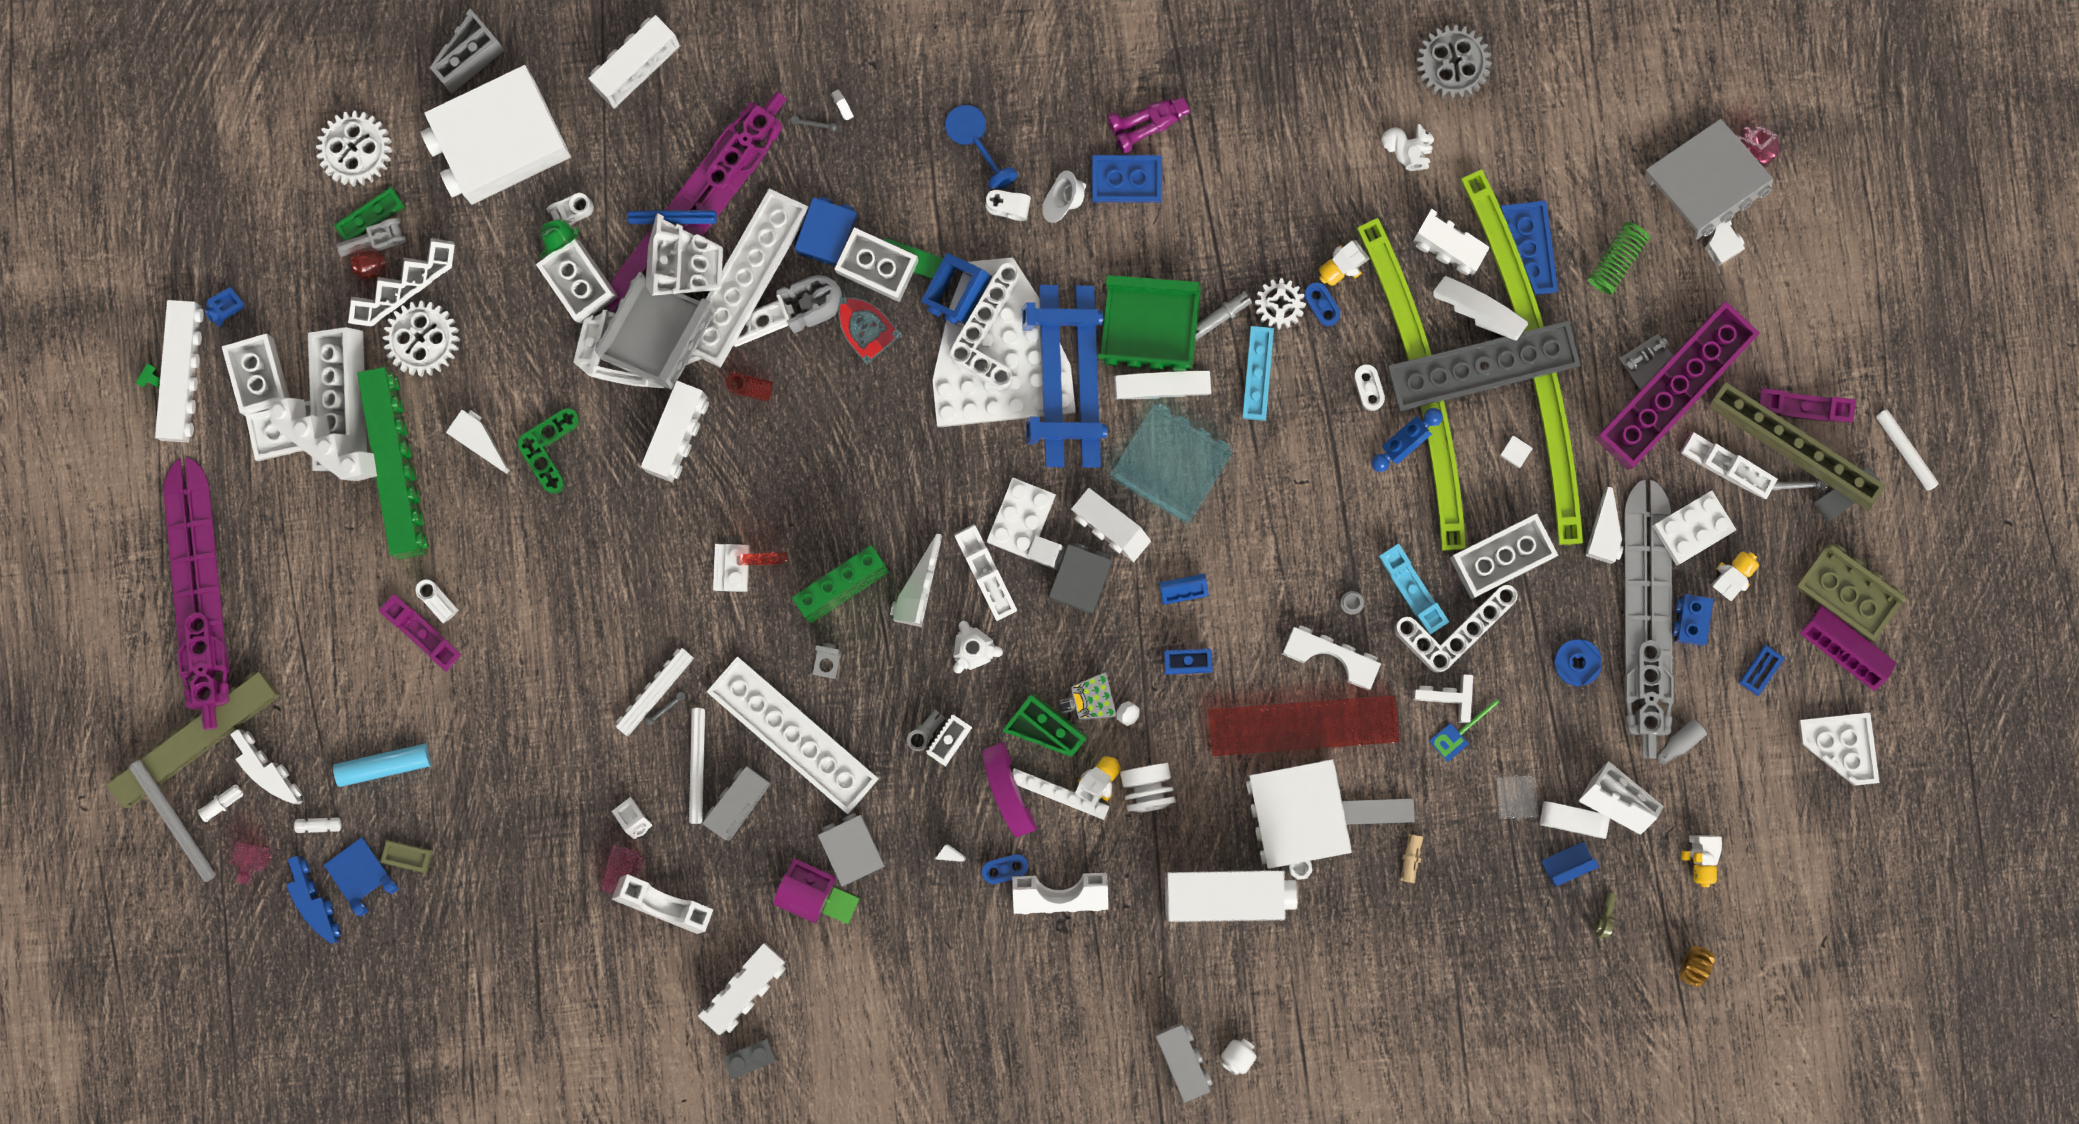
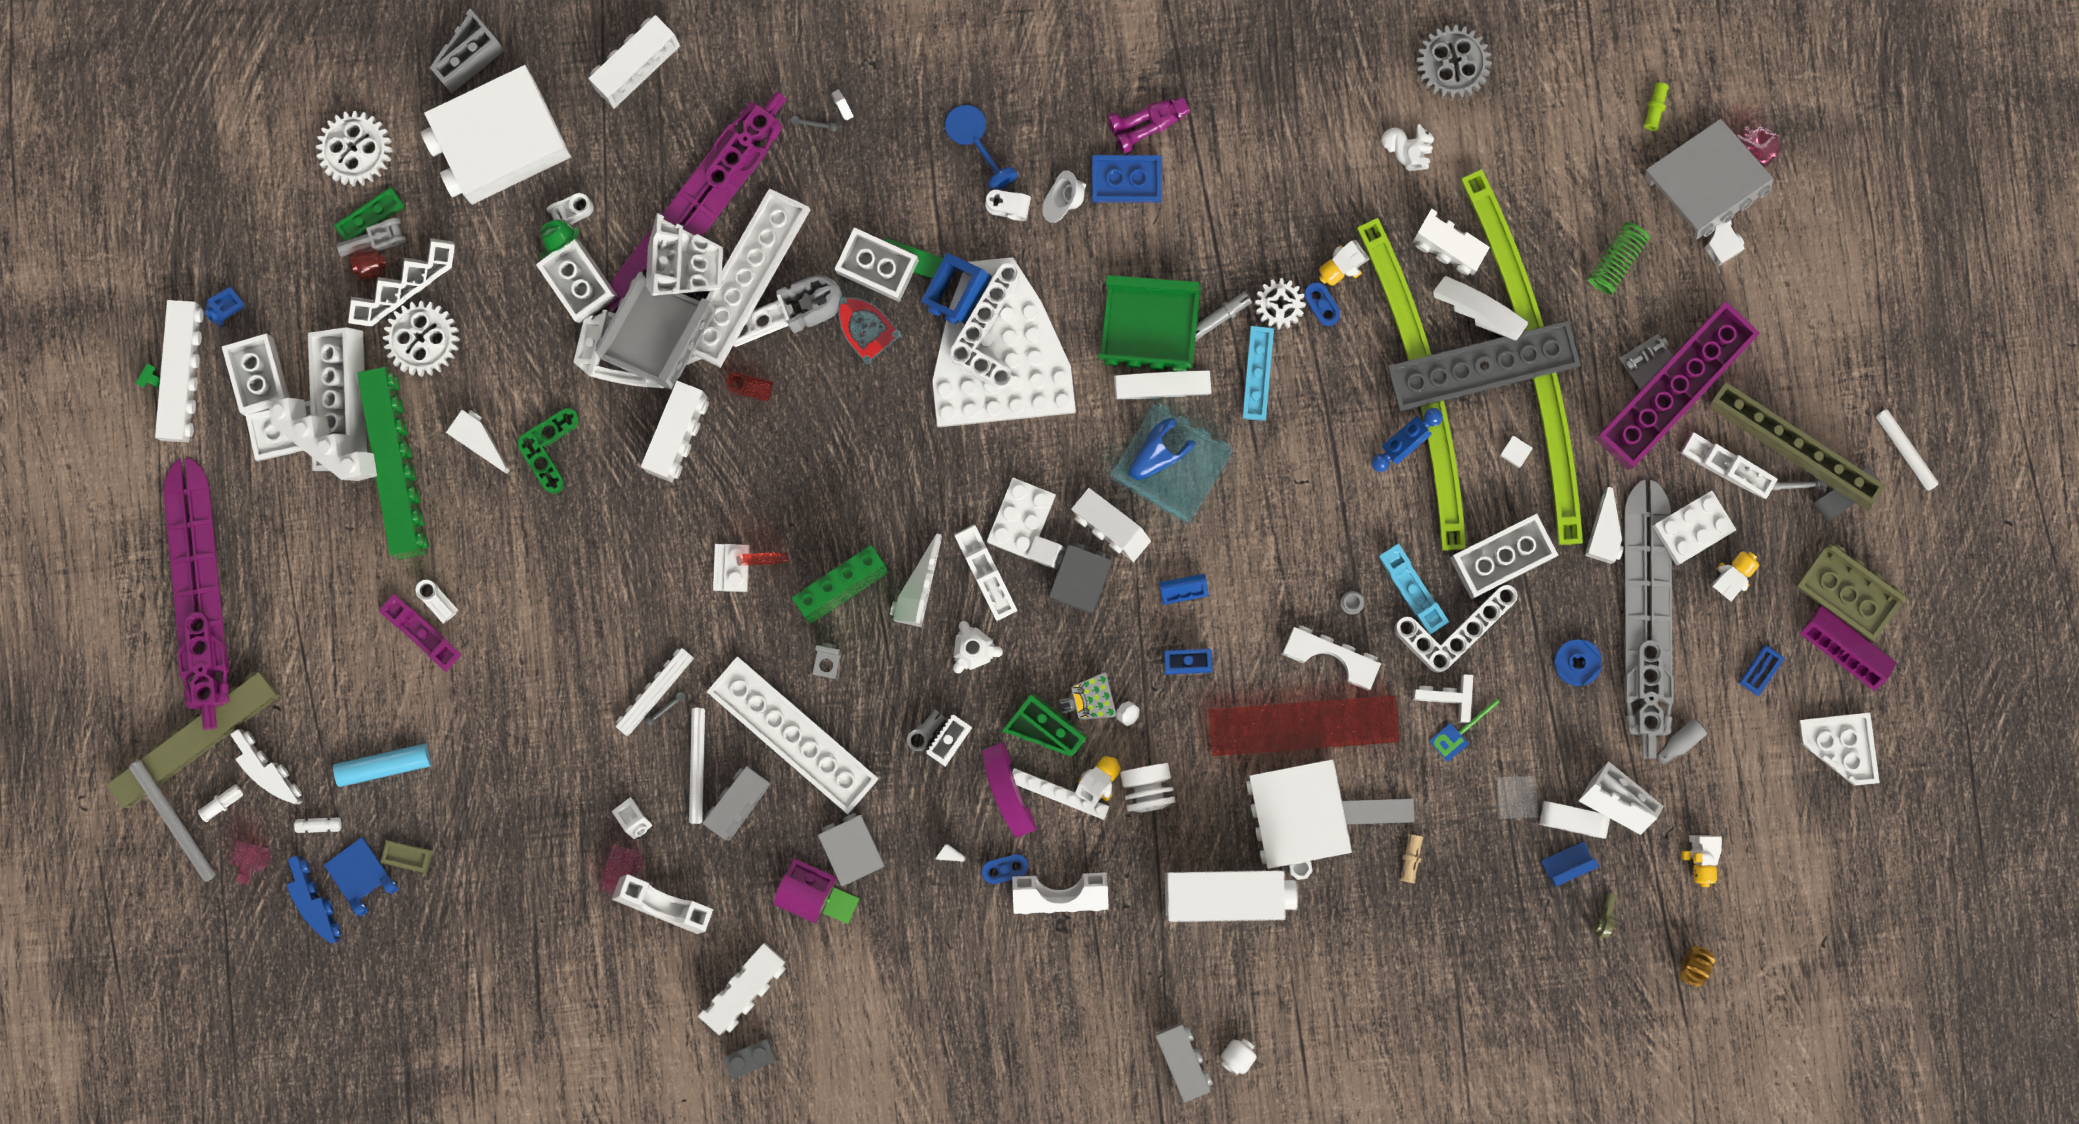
(673, 216): blue axle -> none
(826, 231): blue brick -> none
(1053, 428): blue fence -> none
(1154, 455): none -> blue animal
(1369, 388): white plate -> none
(1533, 240): blue wing -> none
(1656, 106): none -> lime pin
(1693, 620): blue brick -> none
(1808, 407): magenta slope -> none

